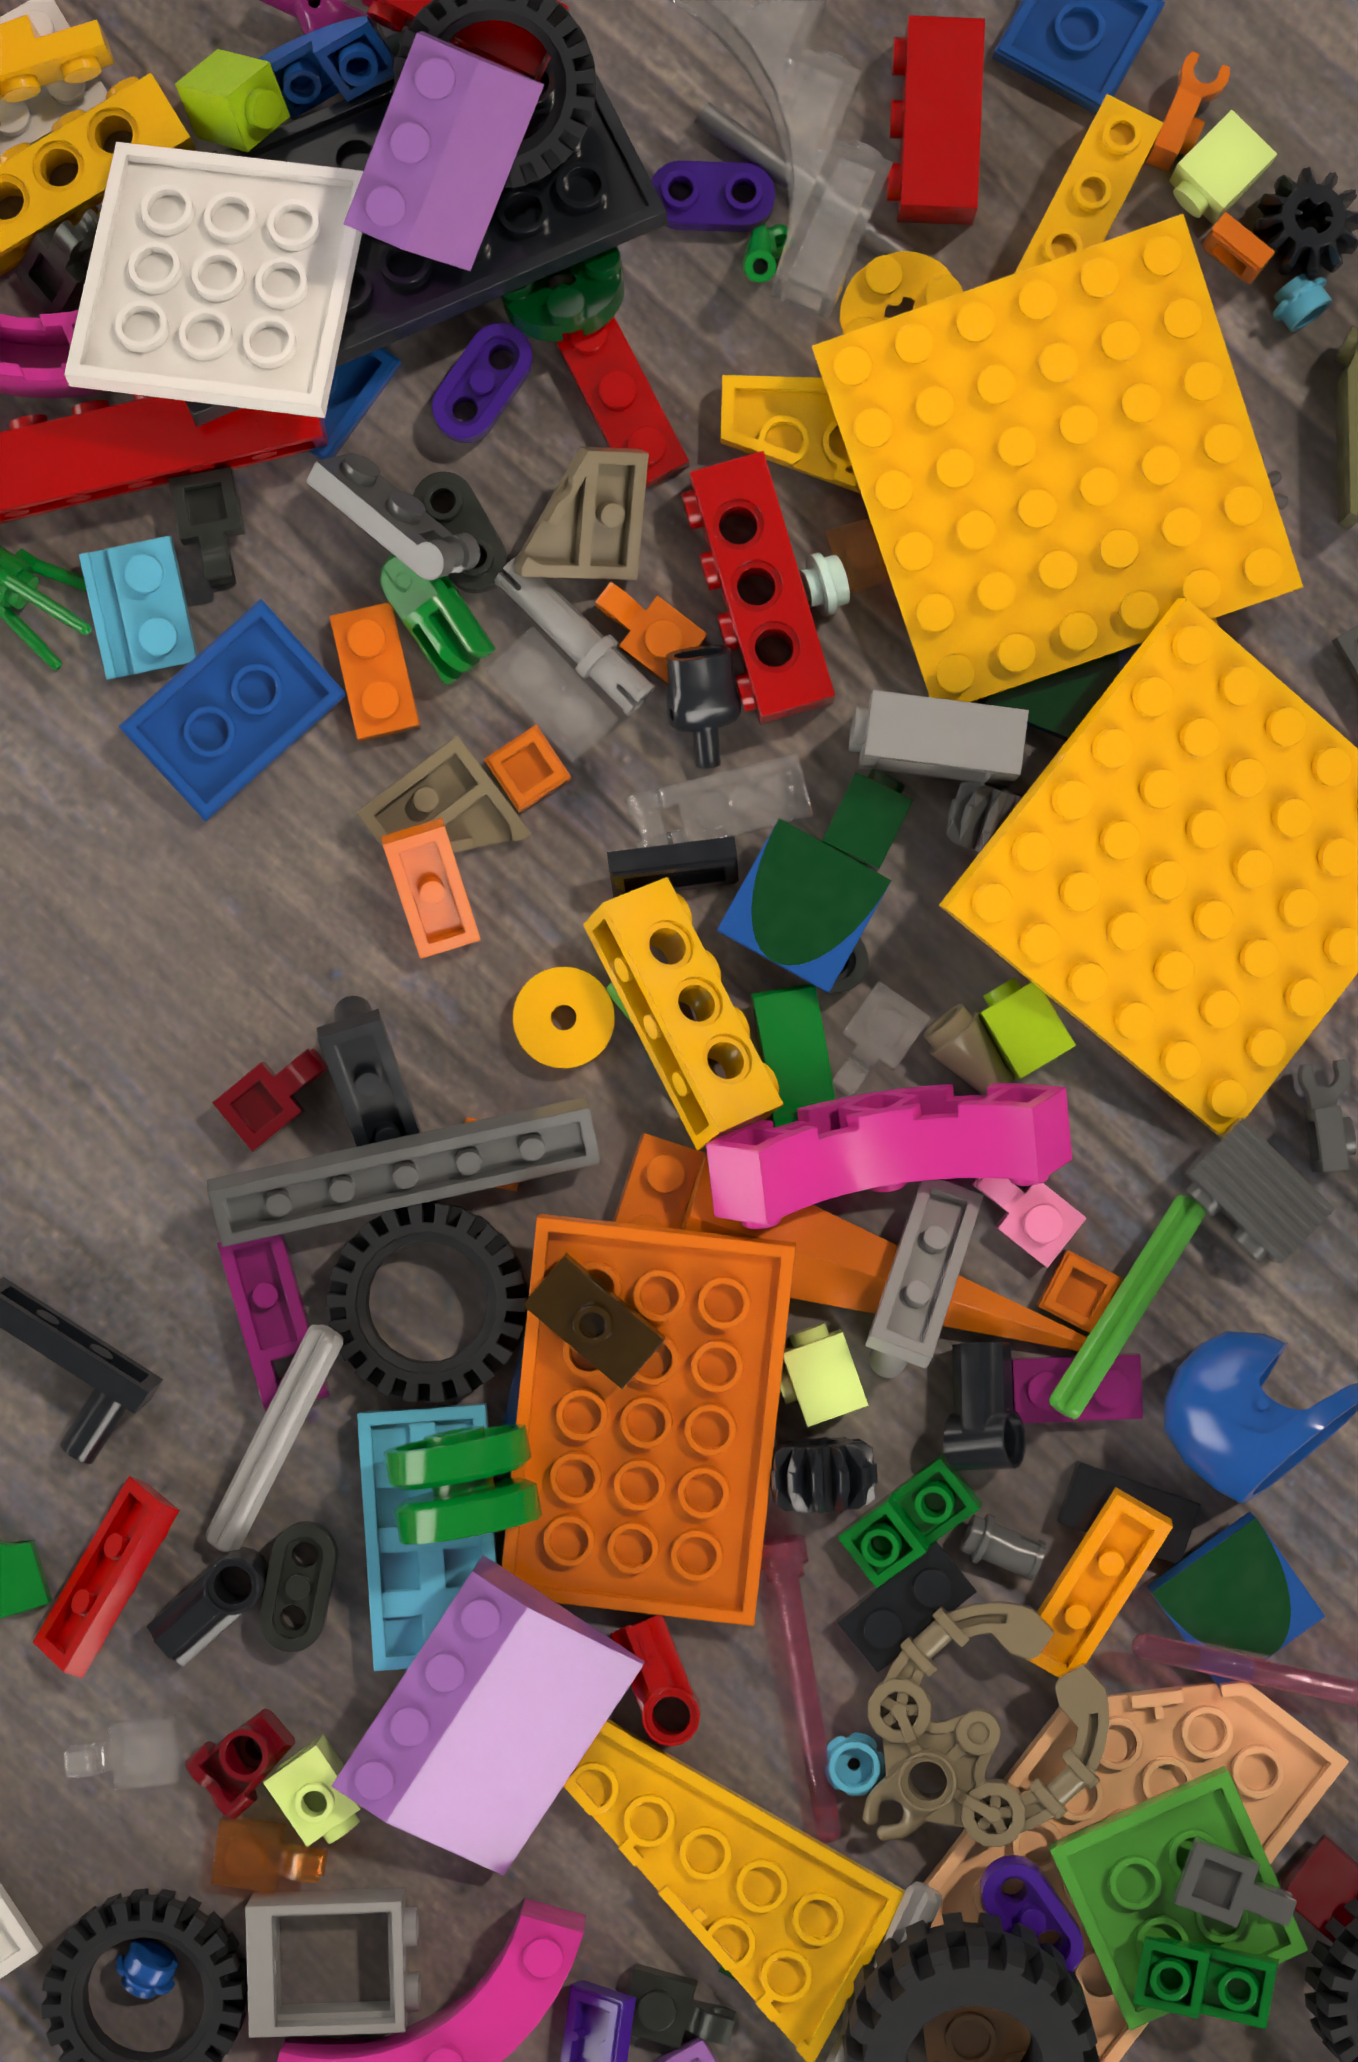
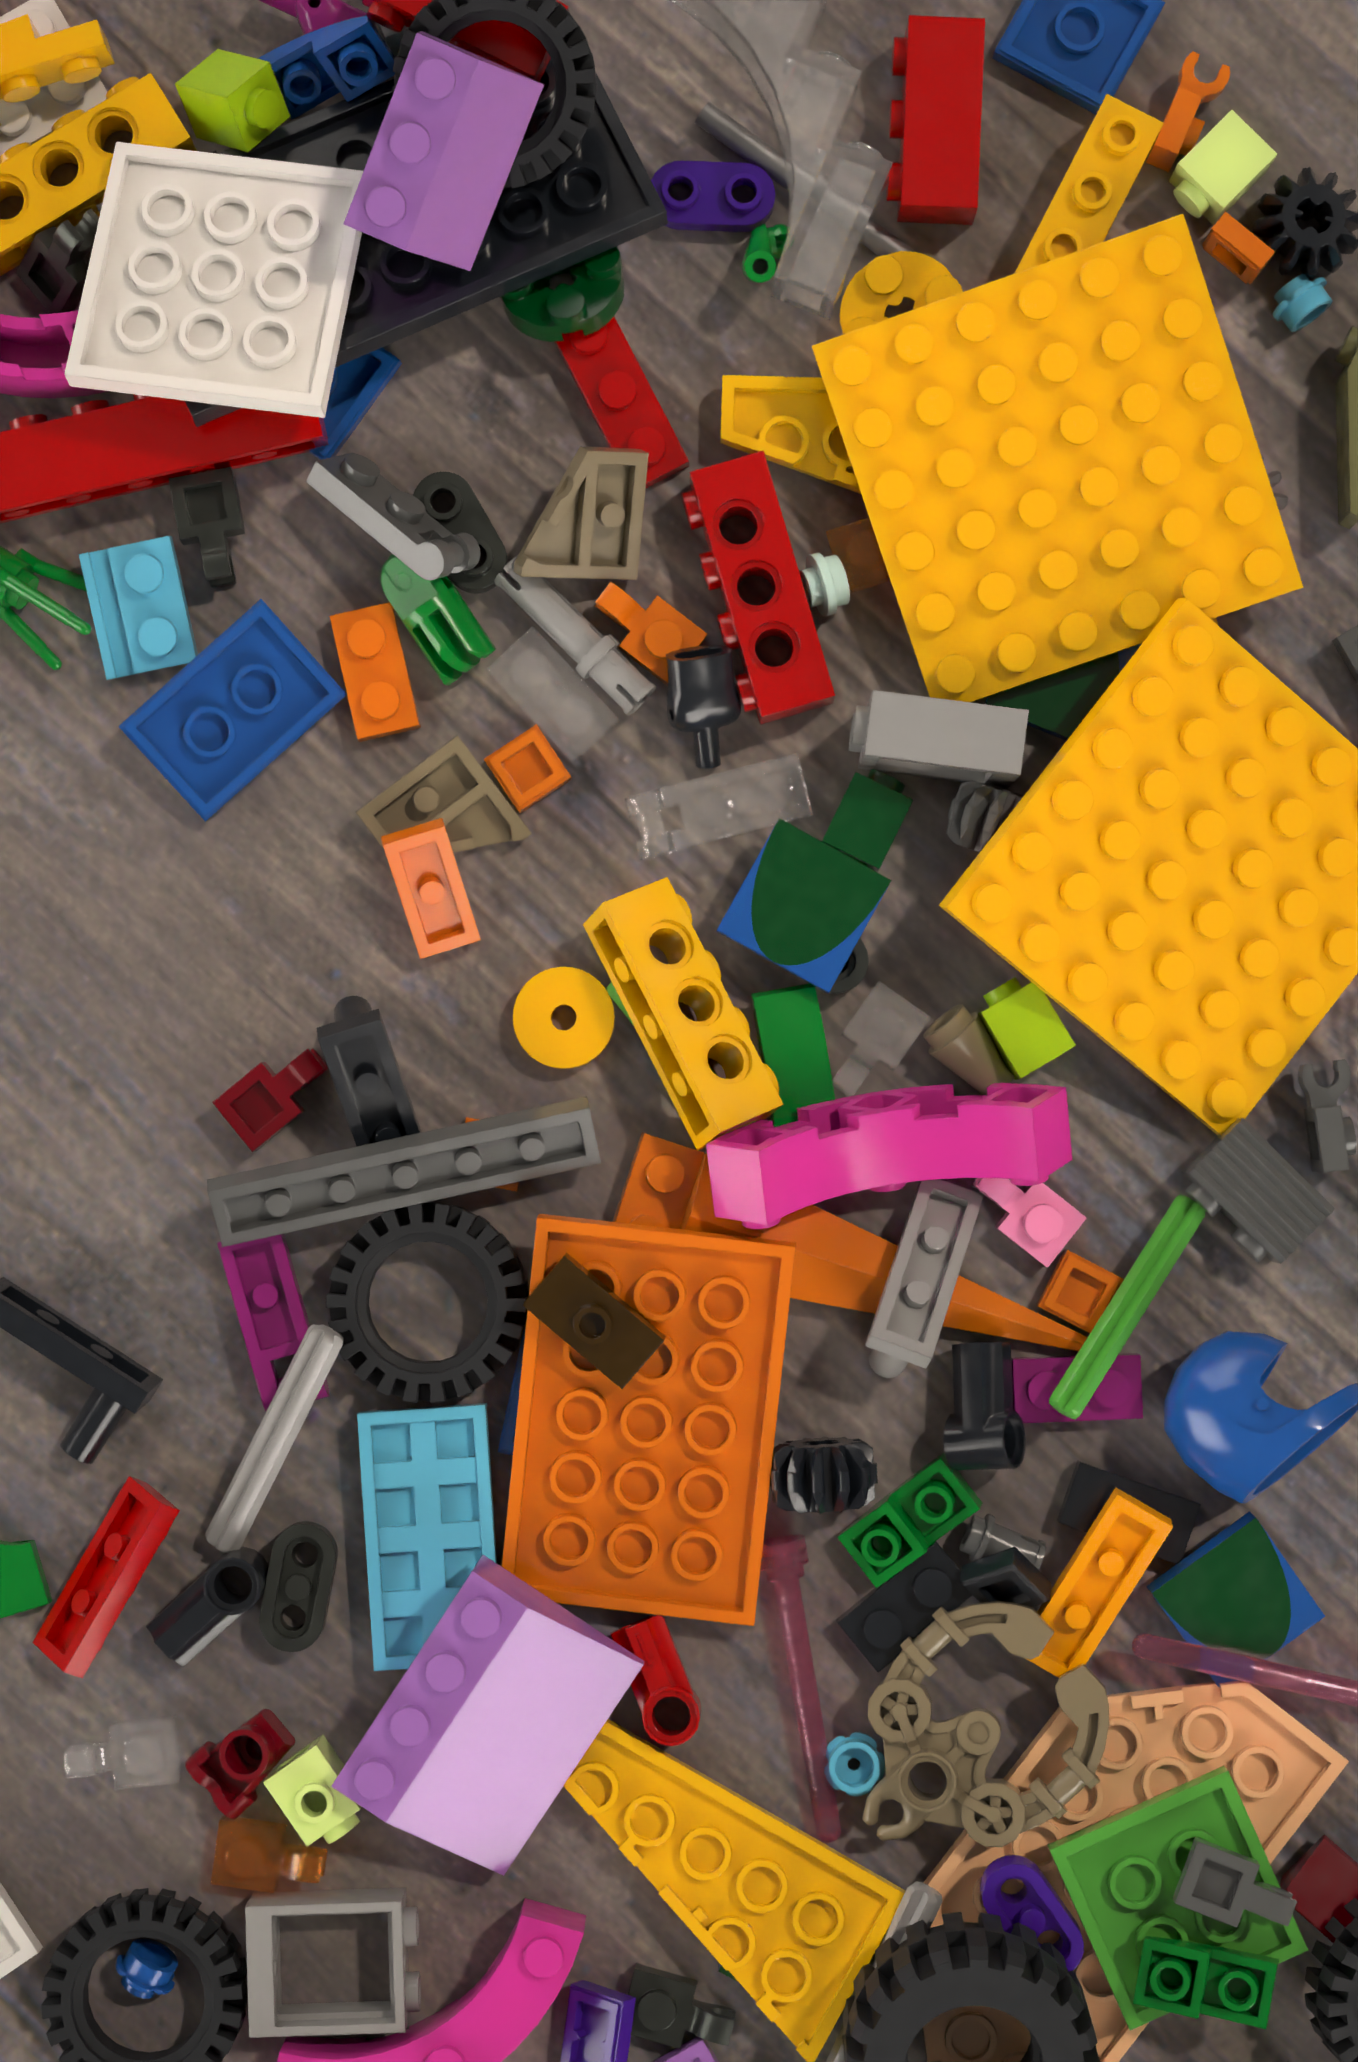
(464, 1492): green wheel -> none
(479, 383): dark purple plate -> none
(685, 864): black tile -> none
(821, 1375): yellowish green brick -> none
(1006, 1578): none -> black tile

